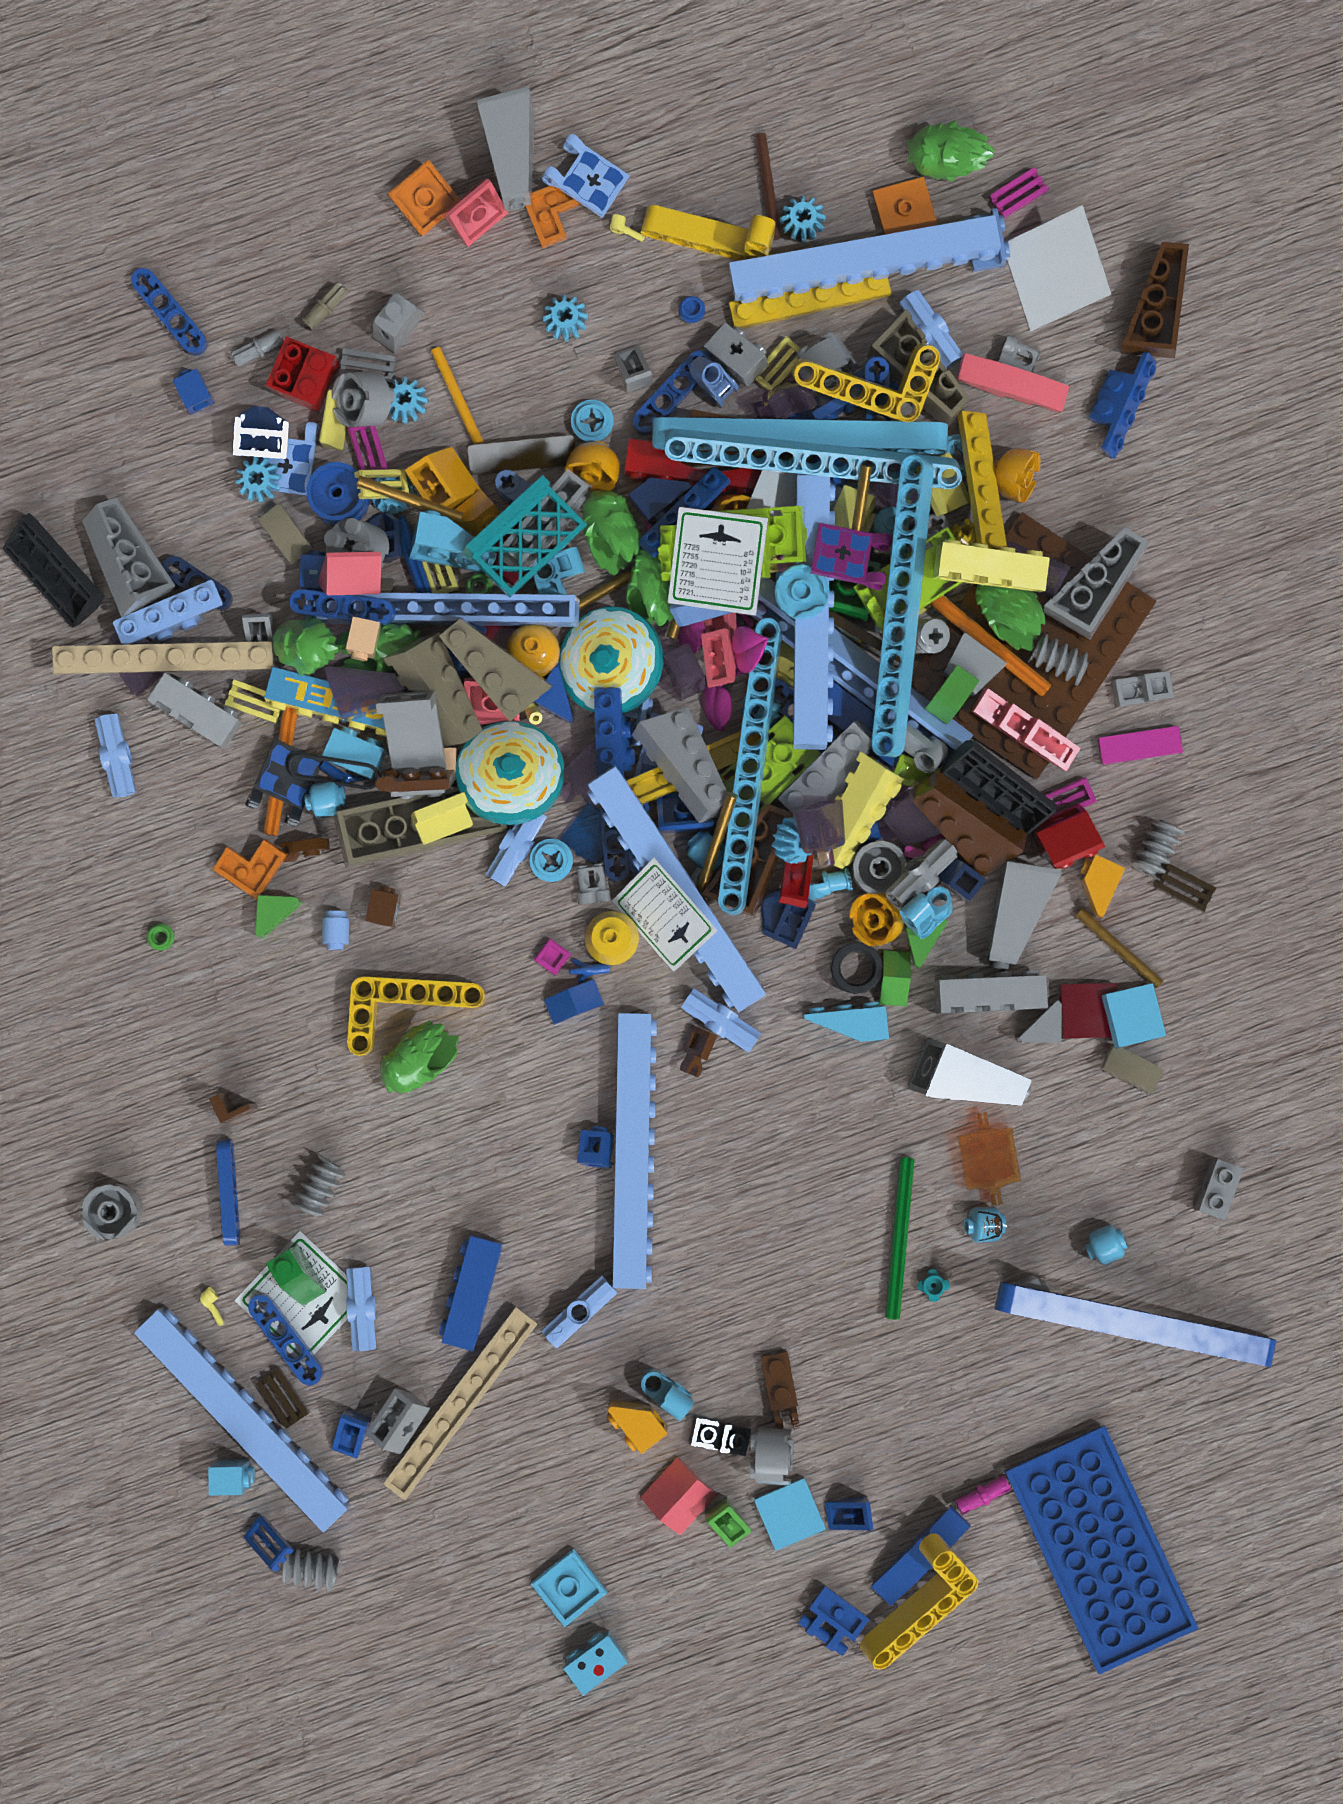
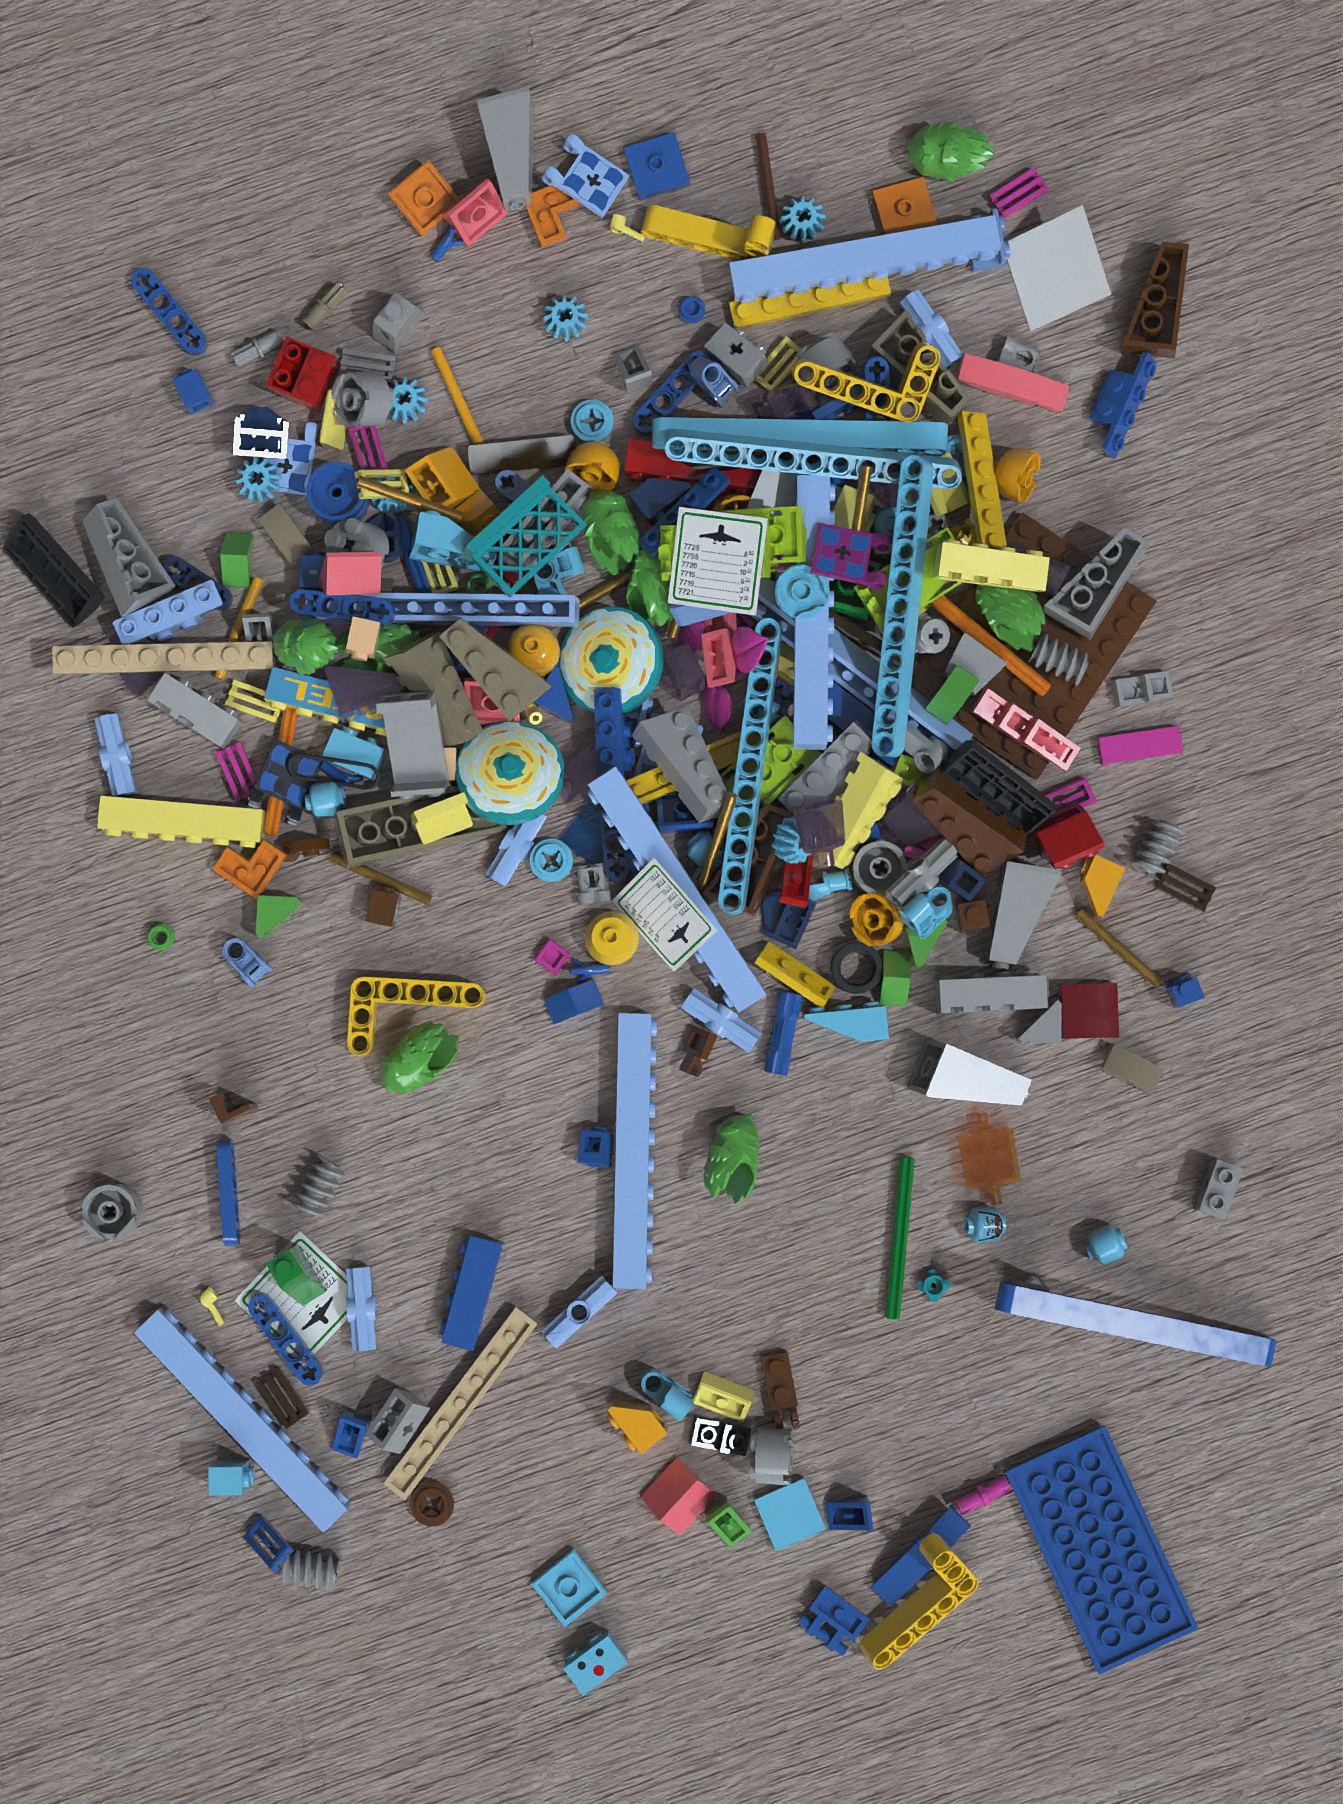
(181, 820): none -> light yellow brick
(229, 751): none -> dark pink tile
(237, 560): none -> bright green slope
(246, 609): none -> light orange bar
(247, 962): none -> medium blue piece
(335, 930): light blue brick -> none
(384, 880): none -> pearl gold bar
(413, 780): reddish brown hinge -> none
(432, 1516): none -> reddish brown gear
(445, 244): none -> blue bar
(656, 166): none -> blue plate
(723, 1396): none -> light yellow slope
(733, 1158): none -> bright green head
(783, 1033): none -> blue axle
(795, 974): none -> yellow plate
(972, 916): none -> reddish brown brick
(1133, 1015): medium azure tile -> none
(1184, 990): none -> blue brick

